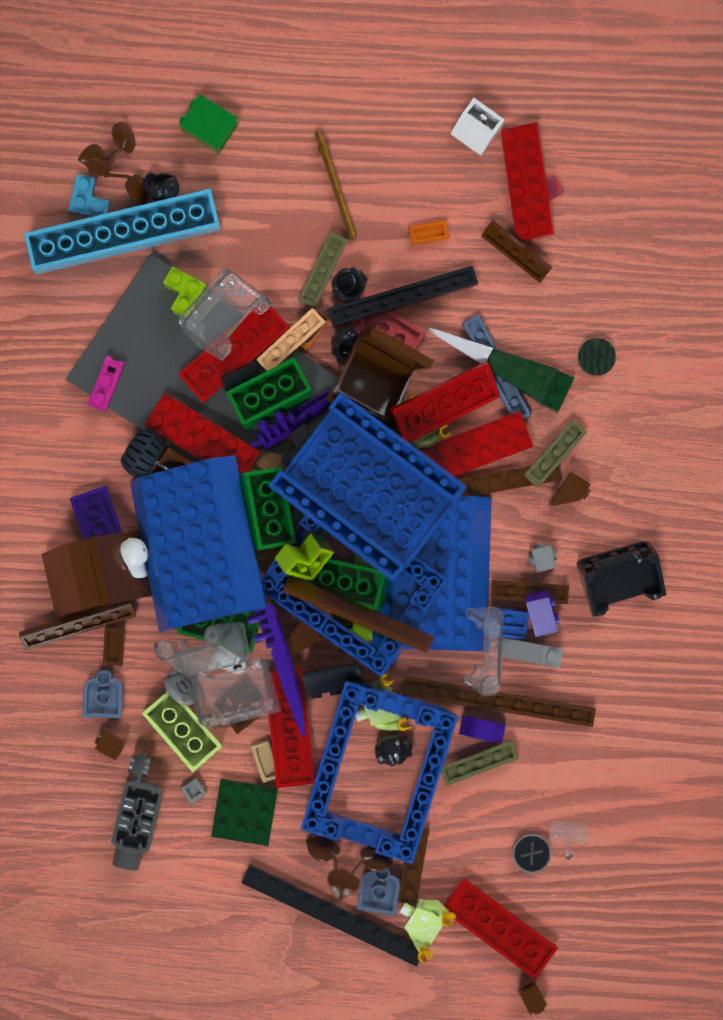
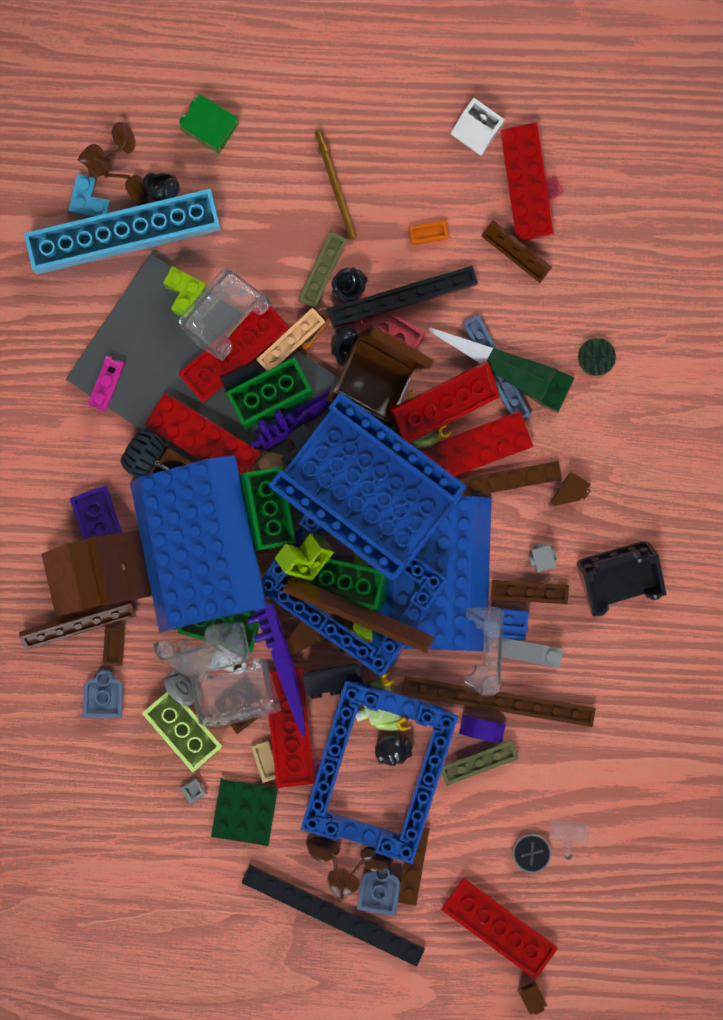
(109, 744): reddish brown brick -> none
(135, 556): white cap -> none
(136, 815): dark grey brick -> none
(424, 924): yellowish green torso -> none
(541, 613): brick -> none
(555, 453): olive plate -> none

